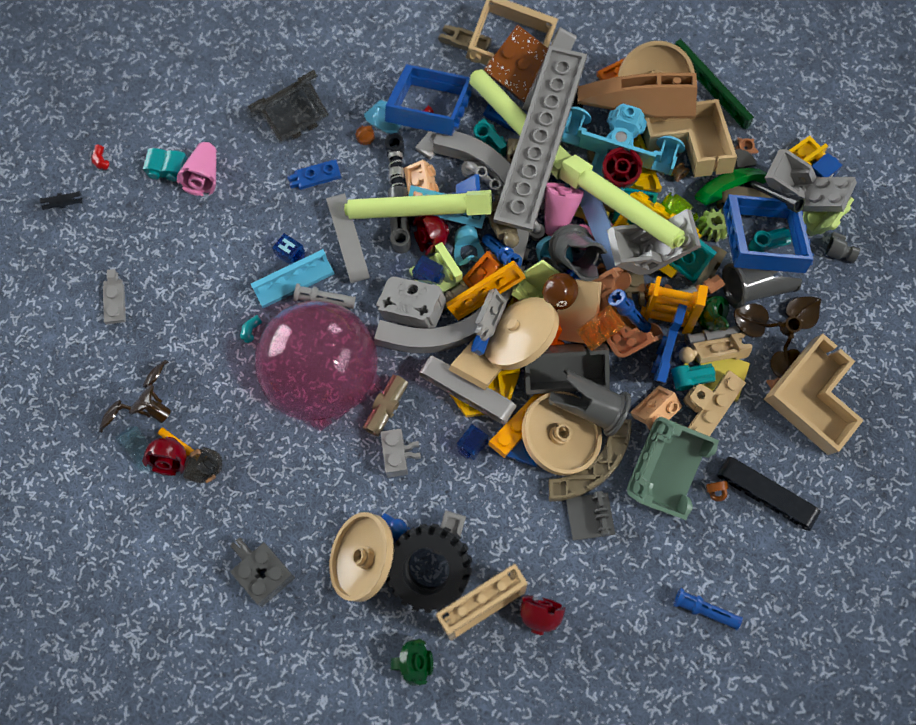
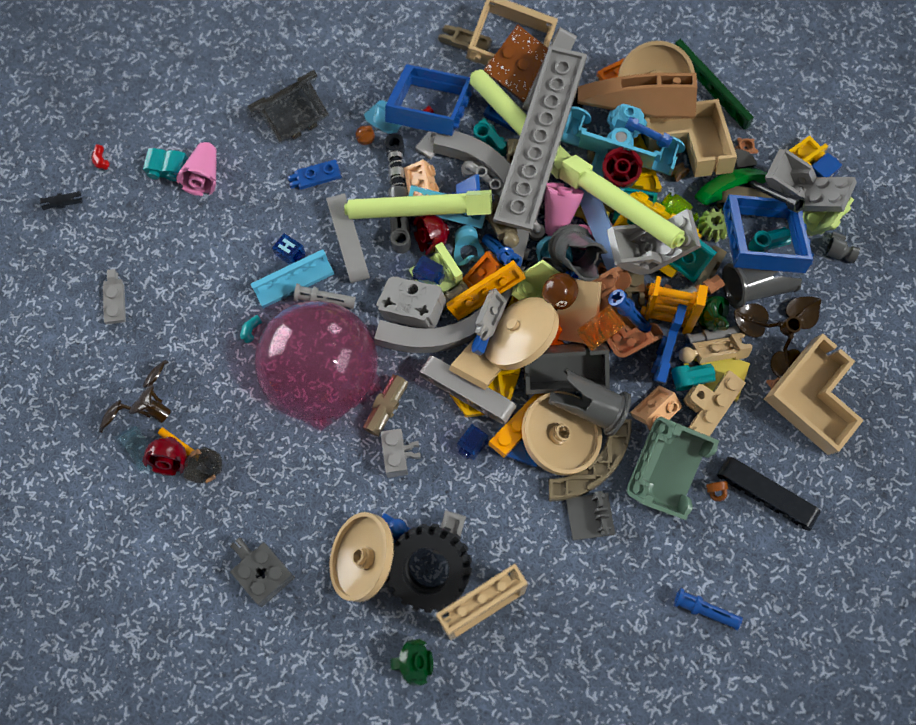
(541, 614): dark red cylinder -> none
(633, 124): none -> blue bar

